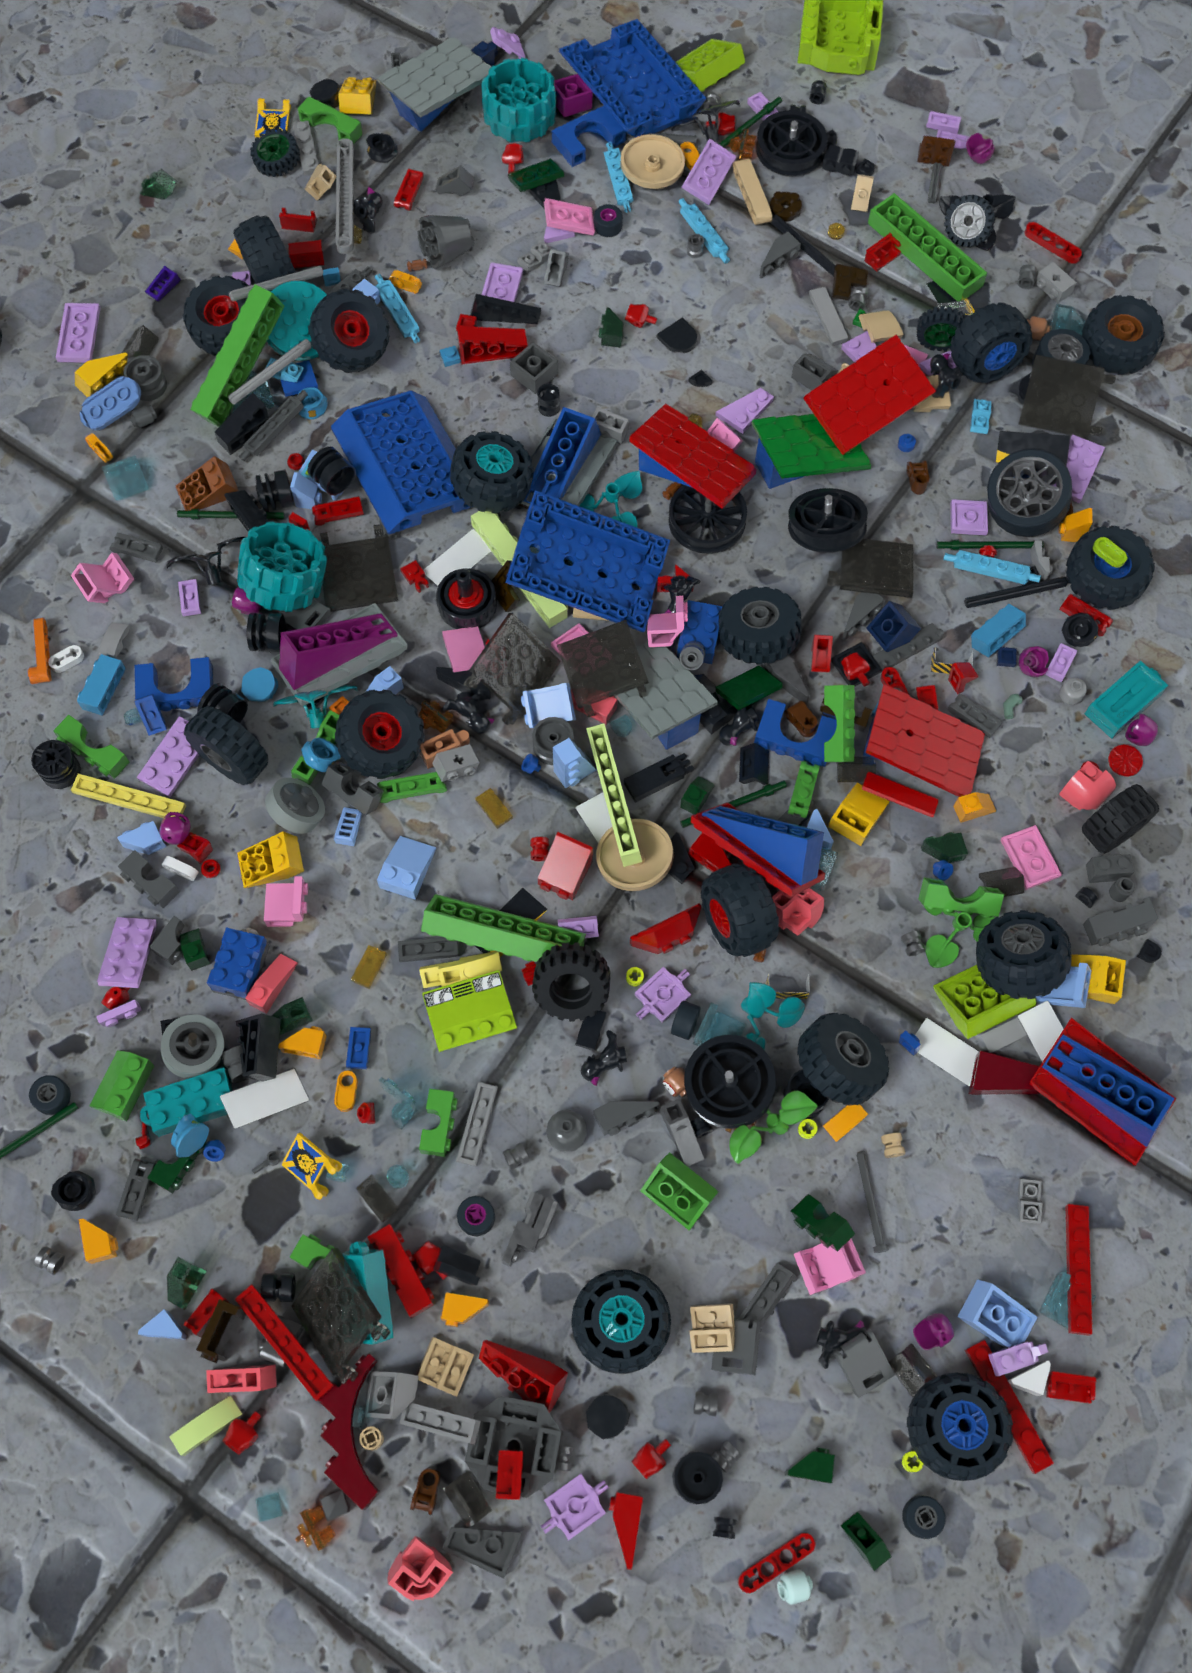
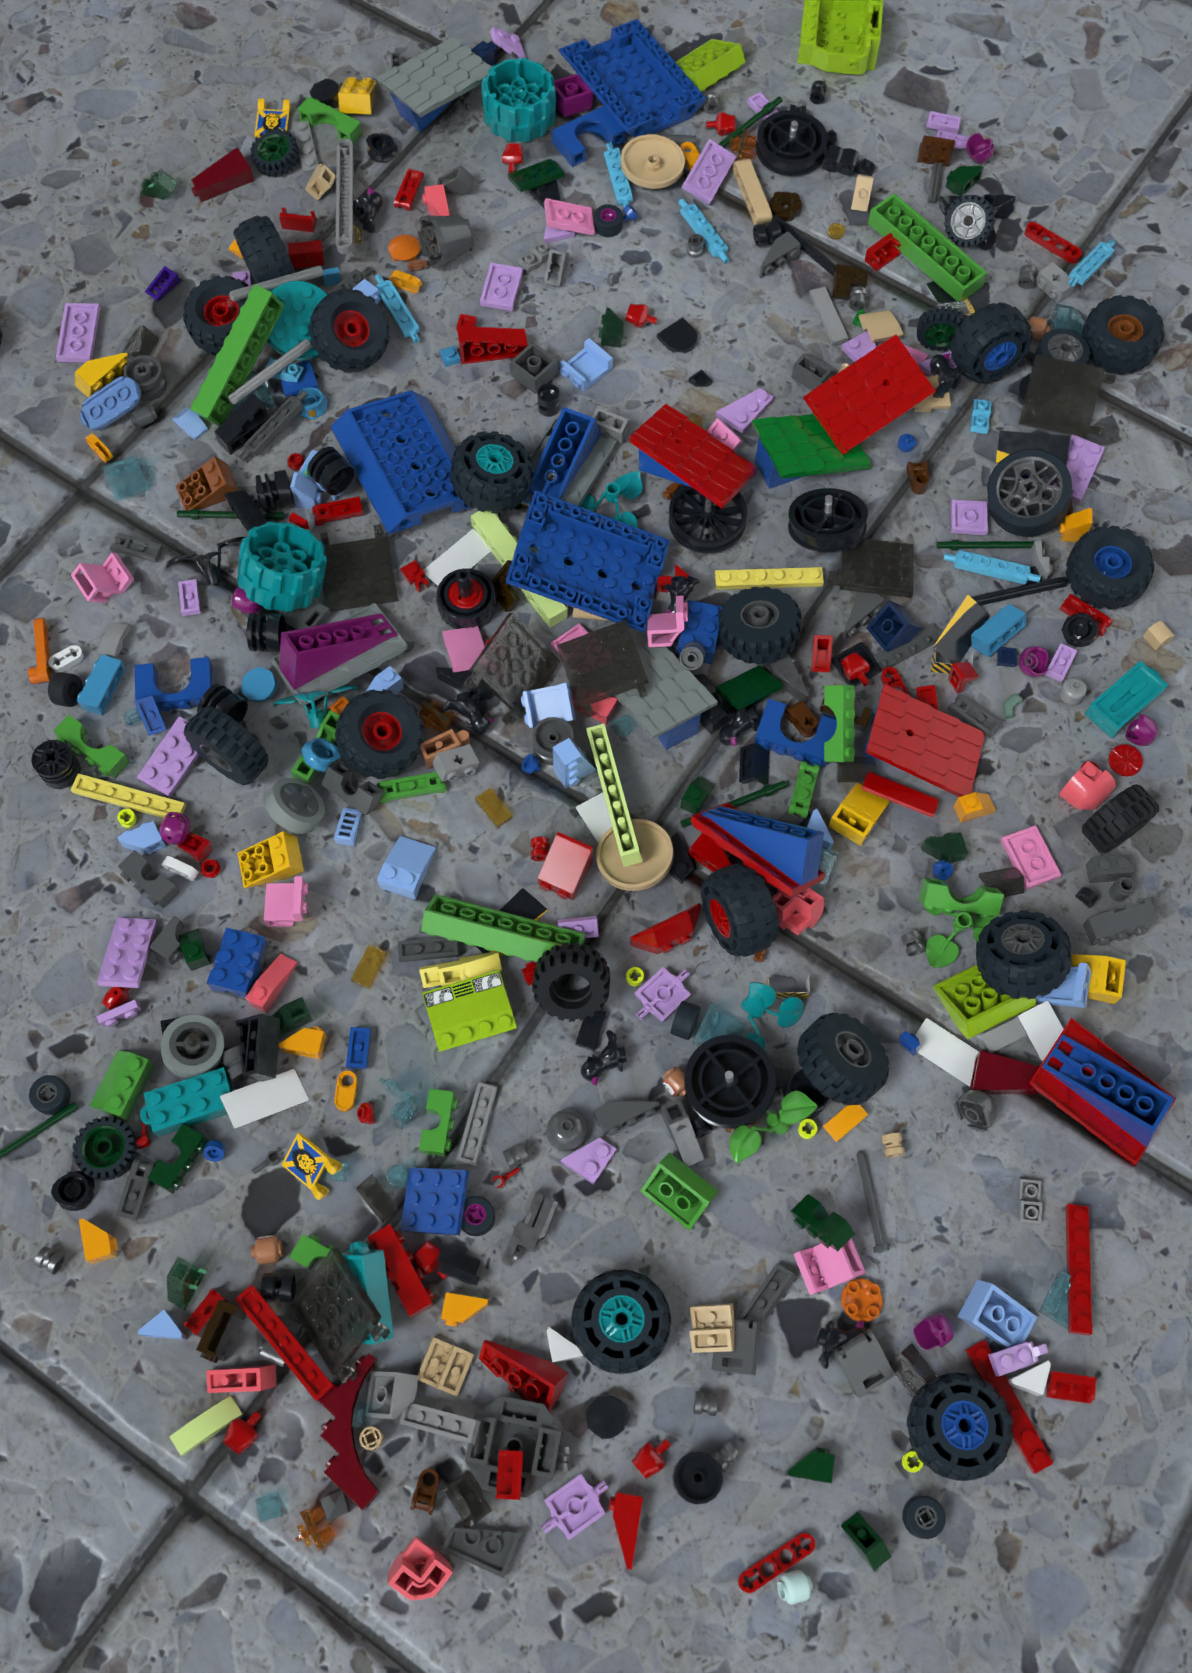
(64, 689): none -> black tyre
(89, 1147): none -> wheel
(131, 822): none -> neon yellow bush
(189, 1136): dark azure hat -> none
(190, 423): none -> light blue slope
(222, 176): none -> dark red slope
(267, 1249): none -> nougat head
(404, 248): none -> orange dish
(434, 1201): none -> blue plate
(436, 200): none -> coral slope
(501, 310): black wing -> none
(504, 1178): none -> red hand
(561, 1348): none -> white slope
(587, 366): none -> light blue panel
(590, 1159): none -> lavender wing
(630, 213): none -> blue tile
(653, 779): black hinge -> none
(712, 129): black plant -> none
(724, 1527): black wheel -> none
(766, 233): none -> black wheel
(769, 578): none -> light yellow plate
(861, 1300): none -> orange dish
(957, 635): none -> black sticker
(963, 179): none -> dark green slope
(977, 1109): none -> dark grey cylinder
(988, 550): red plate -> none
(1091, 263): none -> medium azure plate
(1110, 552): lime tile -> none
(1149, 952): black tile -> none
(1158, 635): none -> tan piece

